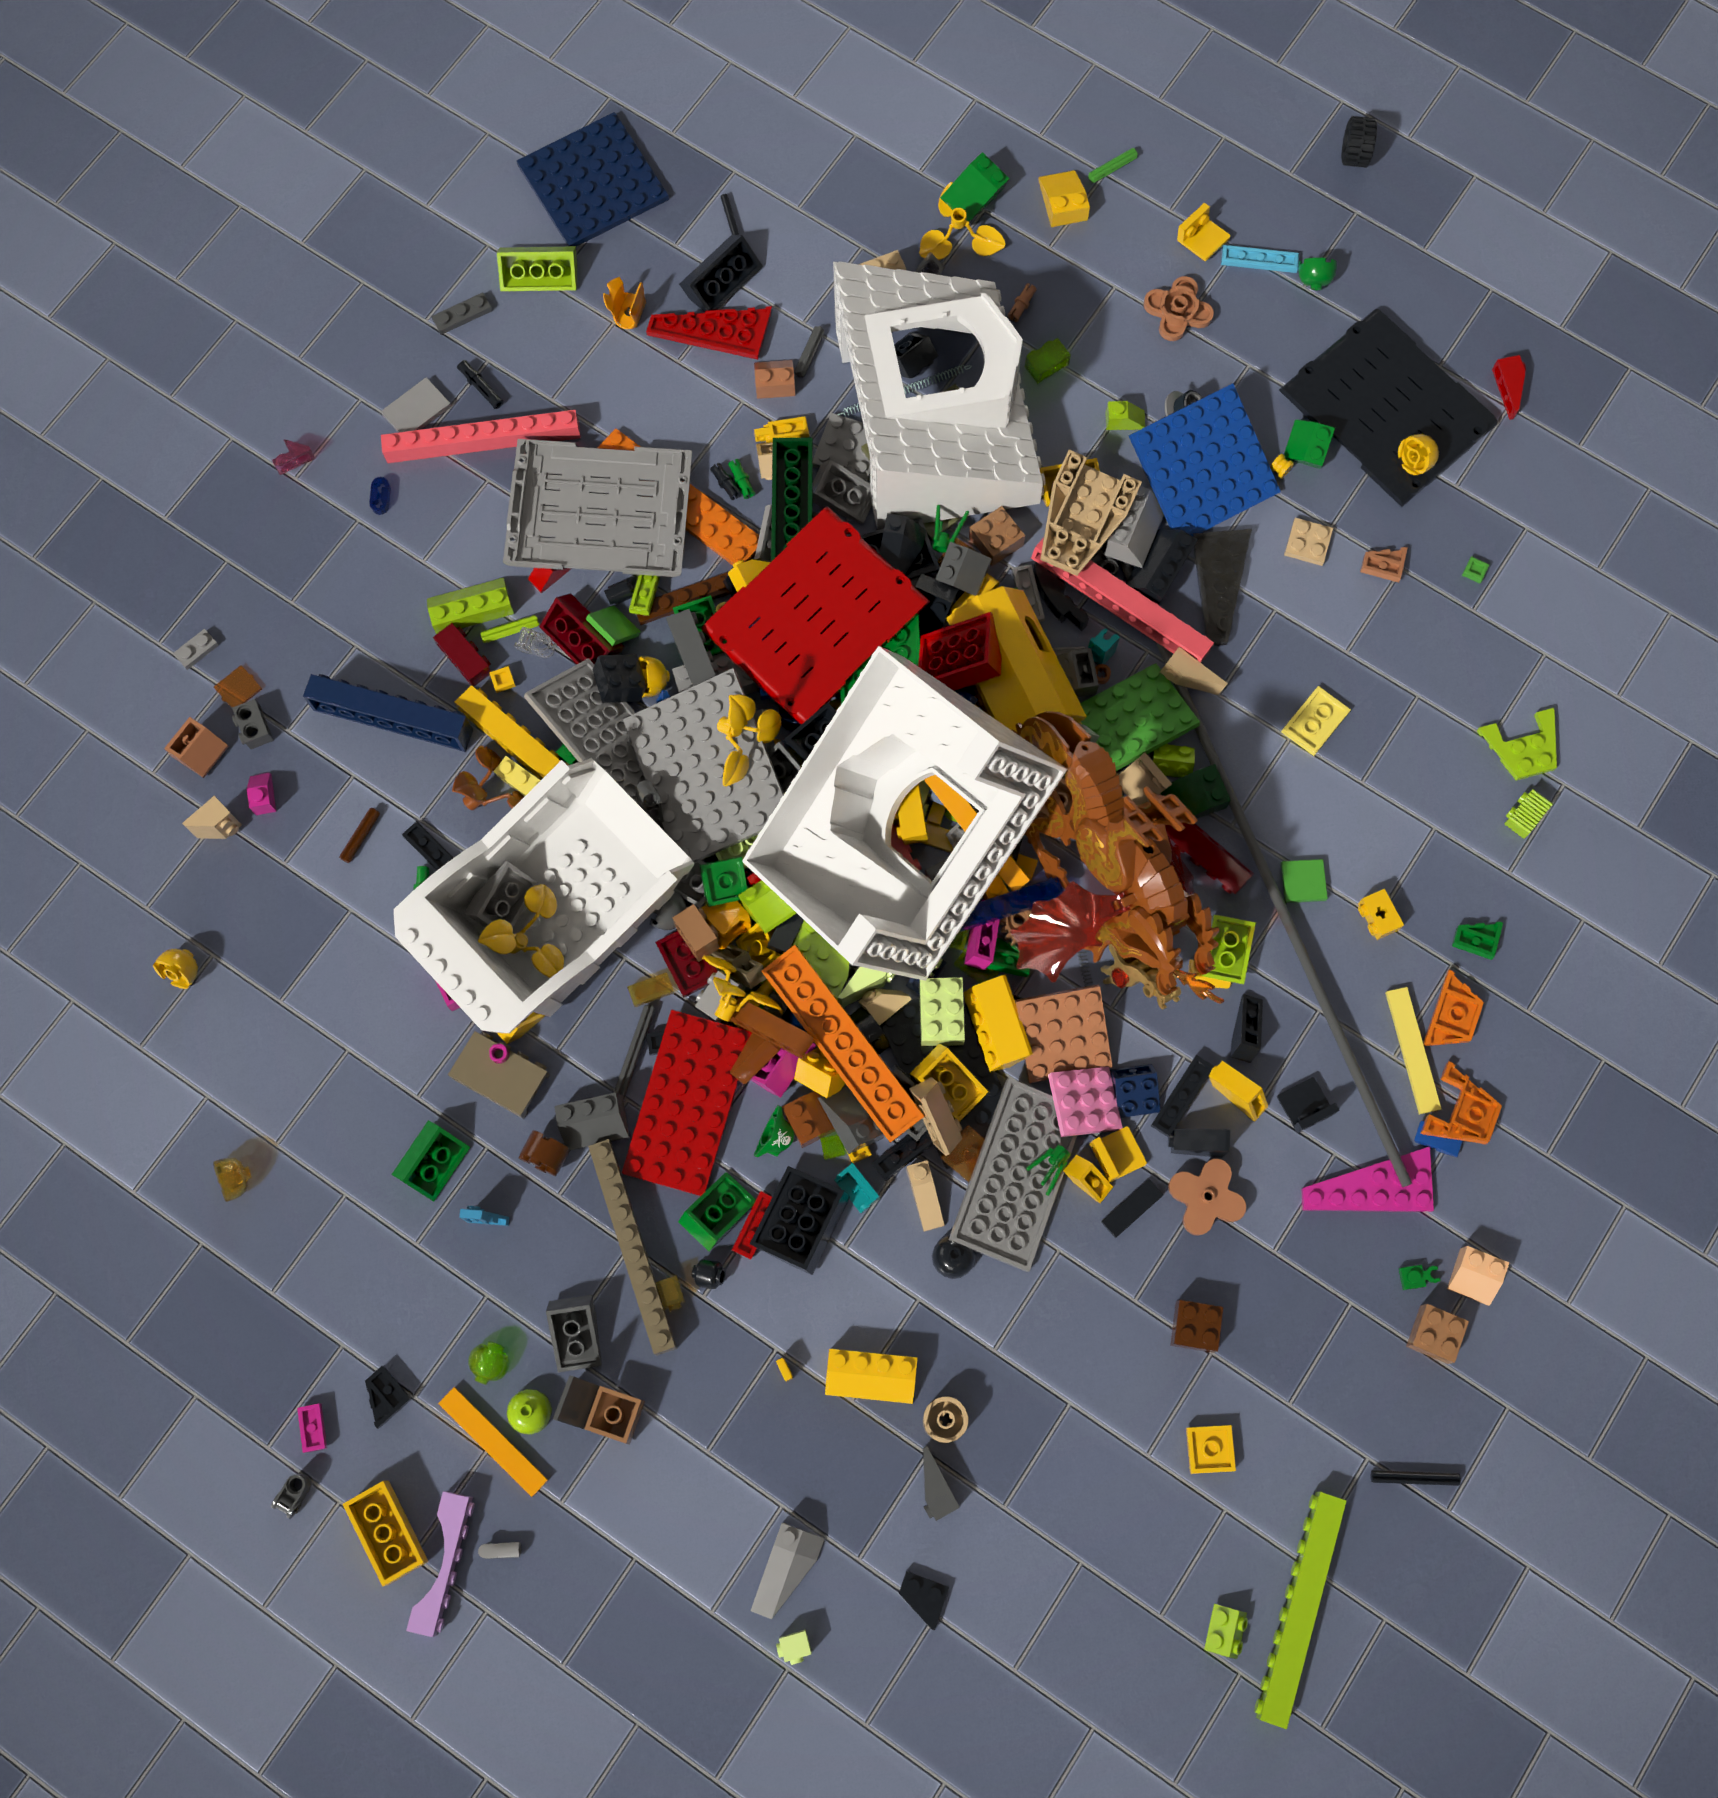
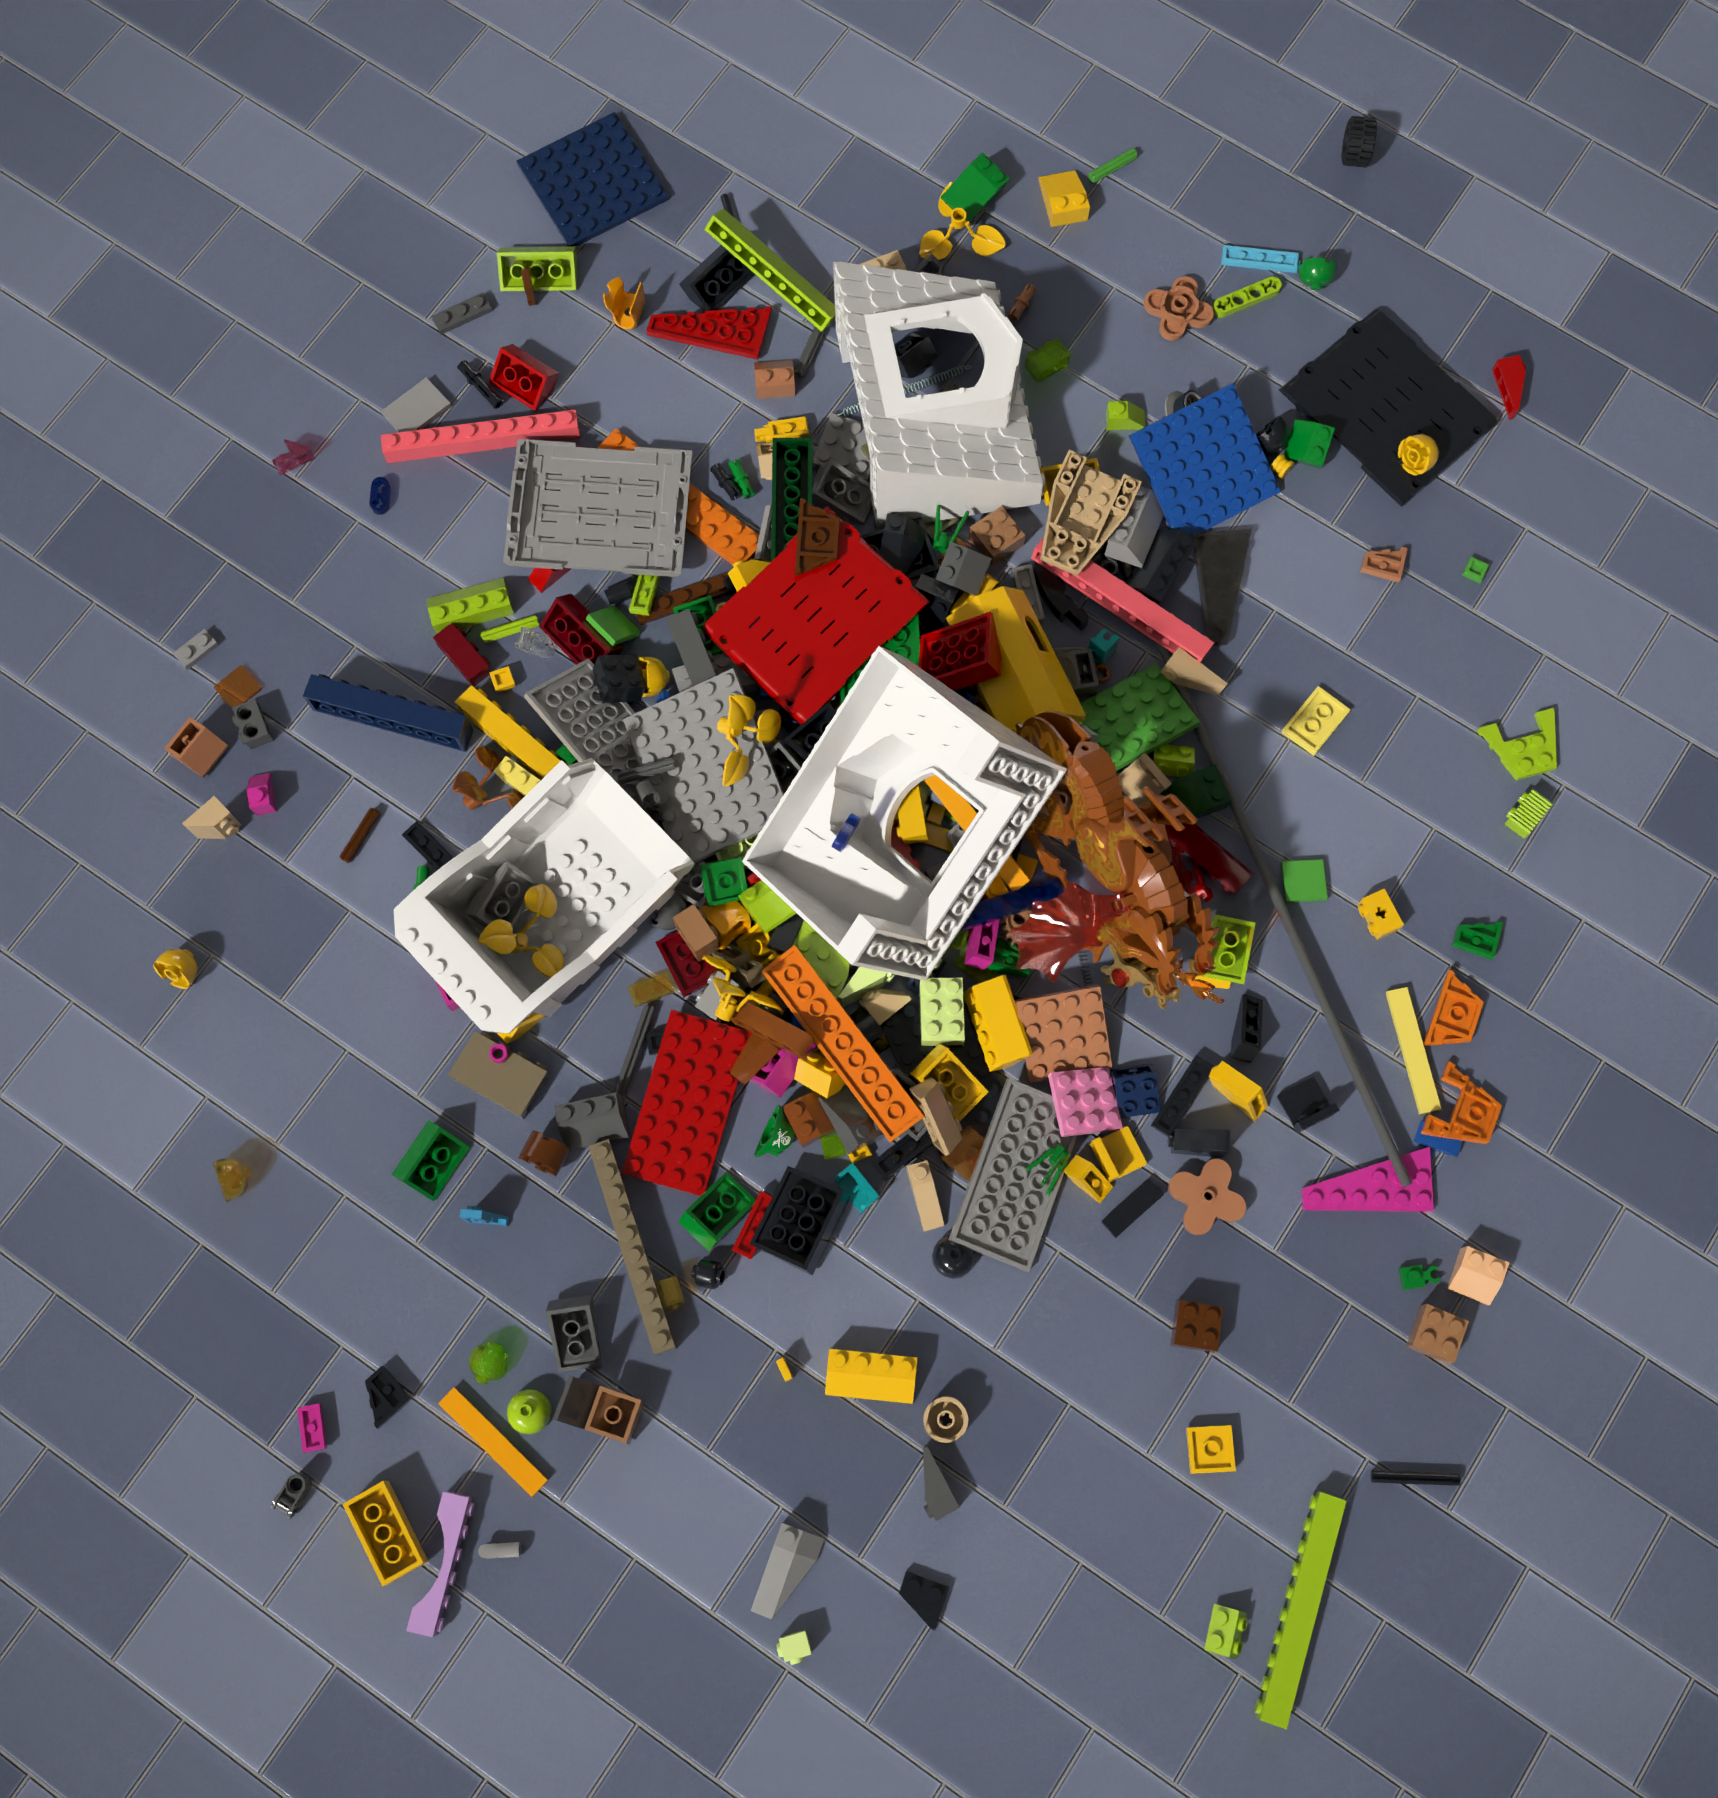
(523, 376): none -> red slope
(528, 286): none -> reddish brown tile
(647, 770): none -> dark grey axle
(771, 269): none -> lime brick
(816, 538): none -> reddish brown wing
(846, 832): none -> clear blue beam
(1201, 234): yellow bracket -> none
(1201, 888): none -> red bar
(1248, 299): none -> lime beam
(1274, 436): none -> black cylinder
(1308, 541): tan plate -> none

